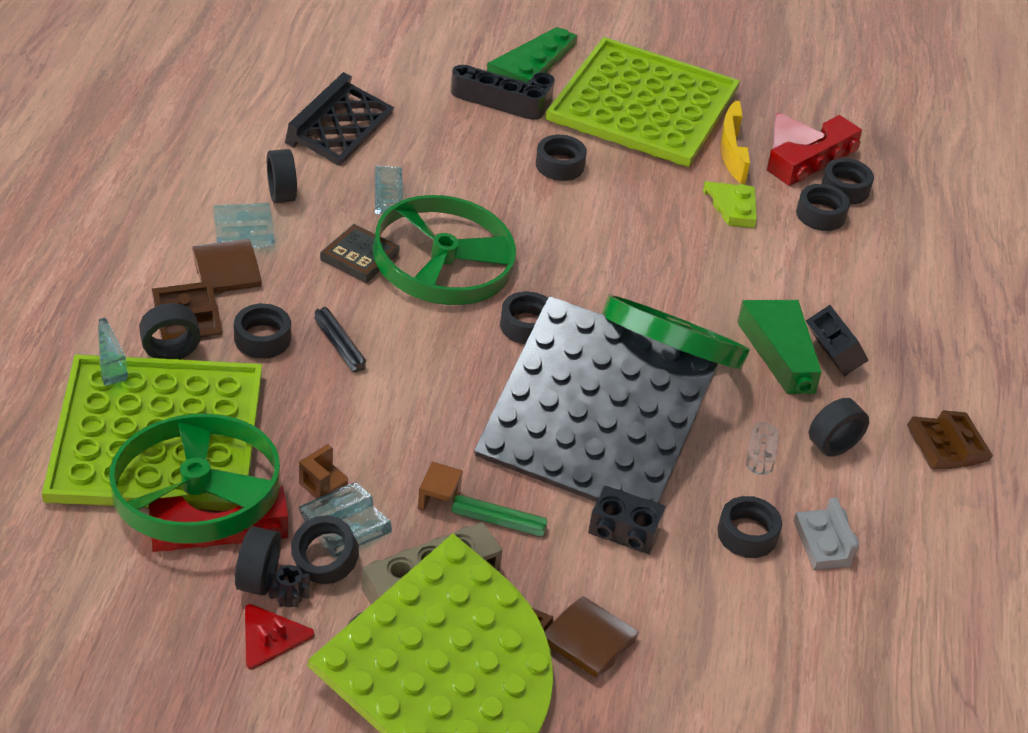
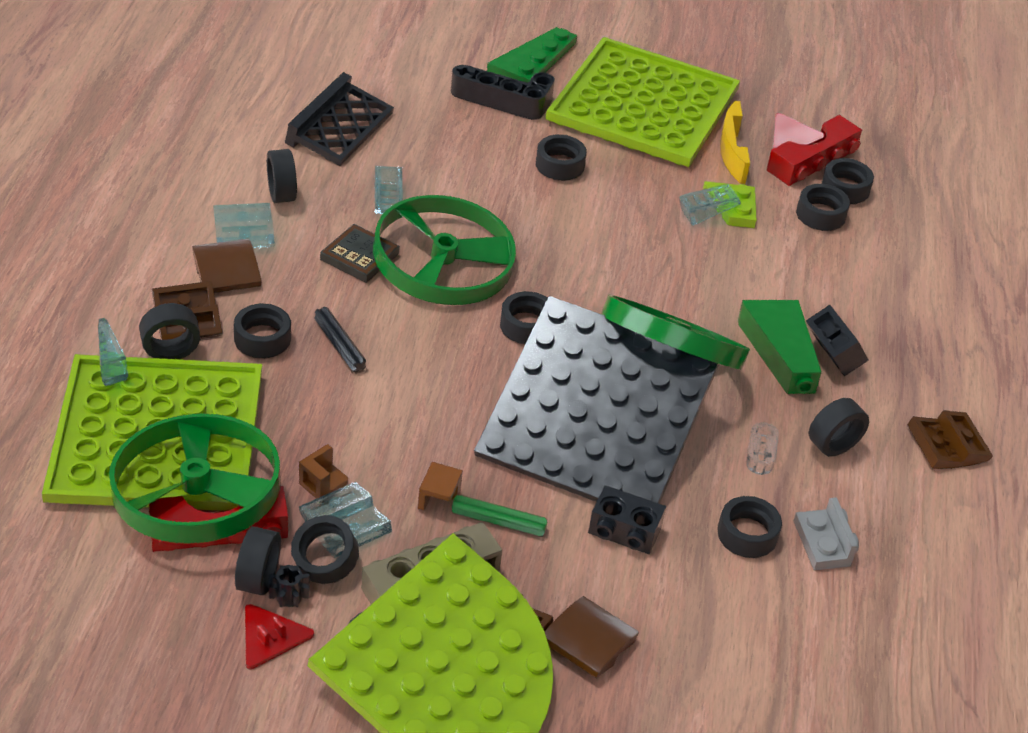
(700, 204): none -> clear light blue slope

